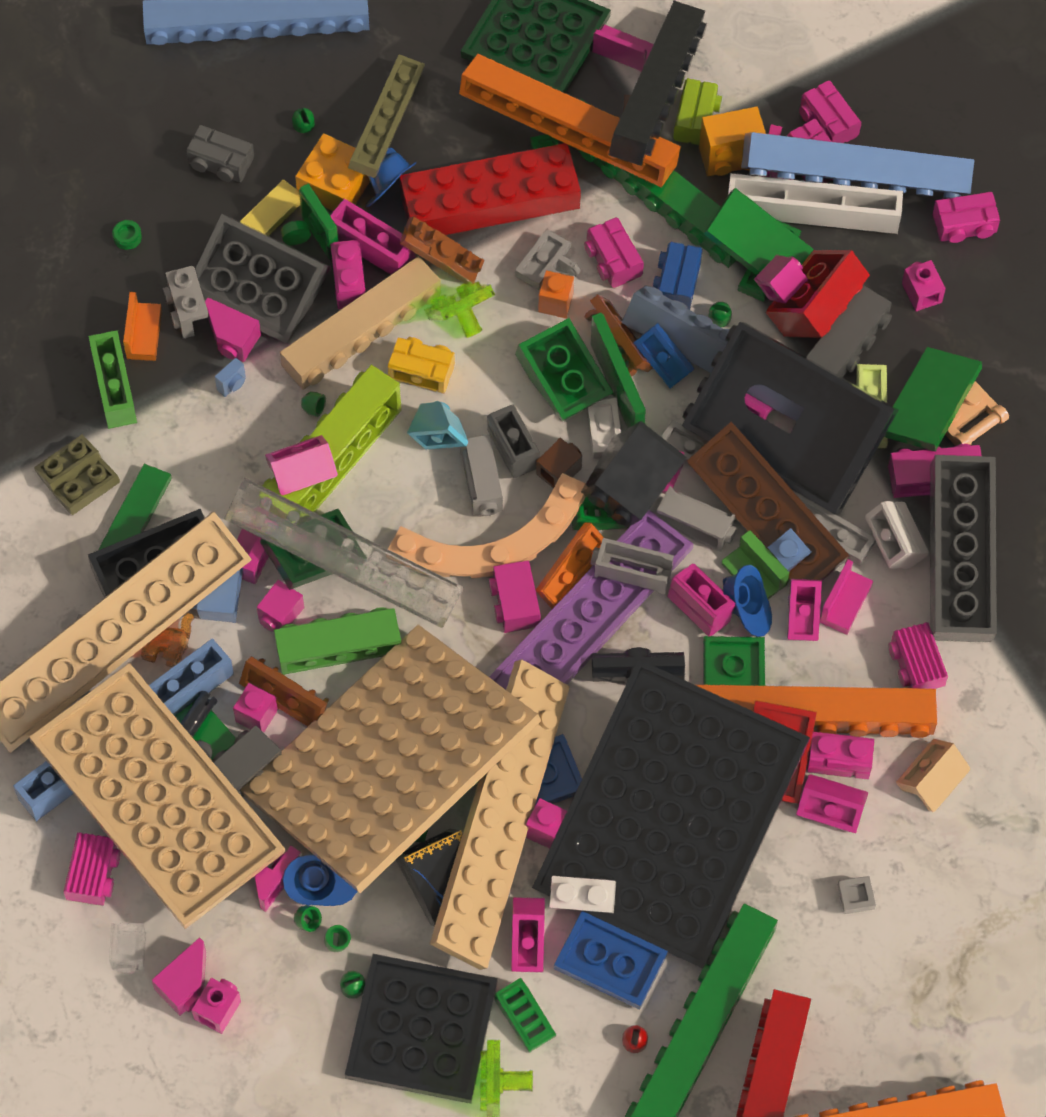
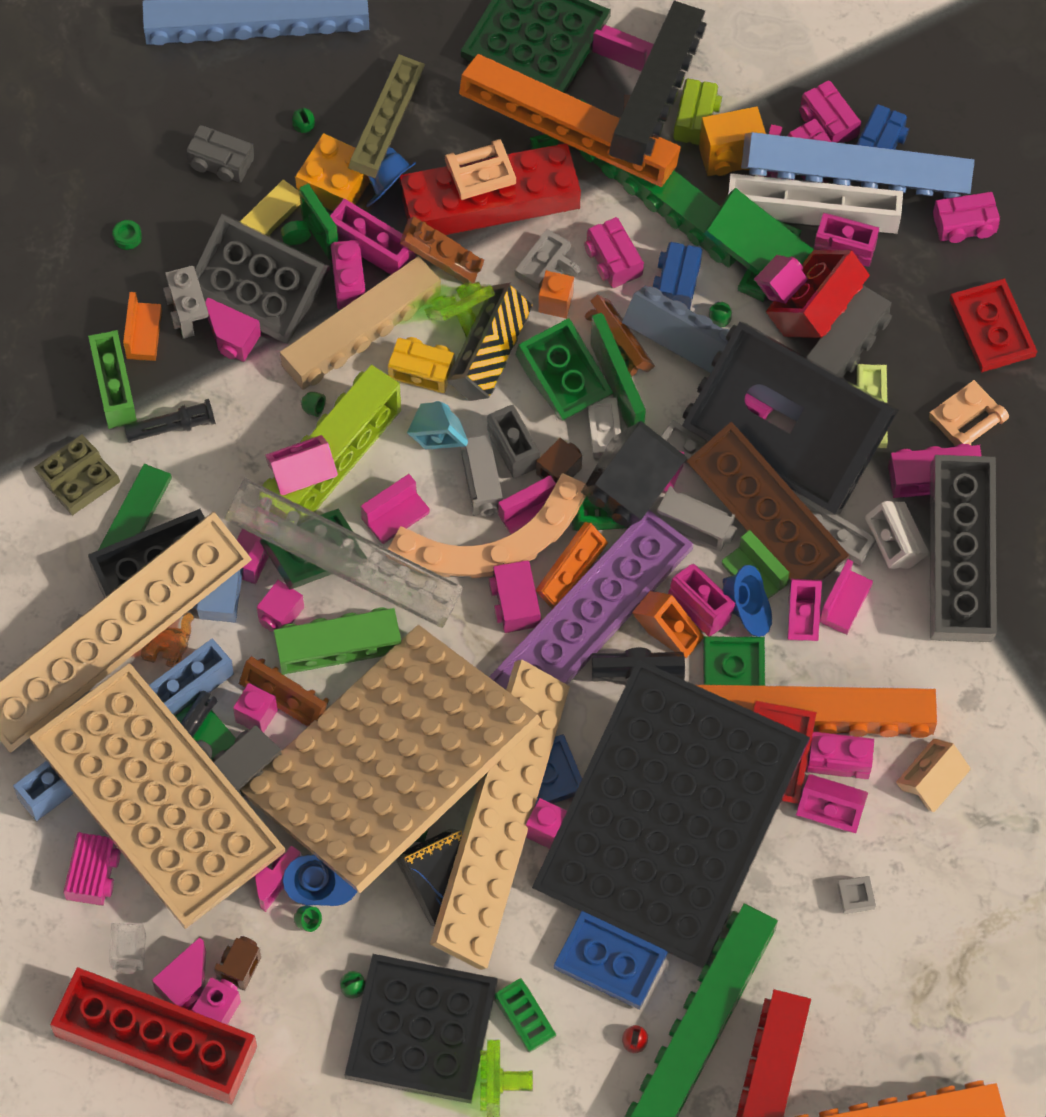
(135, 432): none -> black pin
(154, 1035): none -> red brick
(230, 378): medium blue plate -> none
(239, 962): none -> reddish brown brick
(343, 938): green hinge -> none
(394, 508): none -> dark pink panel
(481, 176): none -> light nougat plate
(490, 342): none -> brick
(524, 505): none -> dark pink panel
(528, 934): dark pink slope -> none
(582, 894): white plate -> none
(633, 556): light grey window -> none
(664, 355): blue plate -> none
(668, 622): none -> orange slope
(789, 549): medium blue plate -> none
(846, 234): none -> dark pink brick
(884, 129): none -> blue brick
(918, 657): dark pink brick -> none
(923, 285): dark pink brick -> none
(932, 398): green tile -> none
(993, 325): none -> red plate

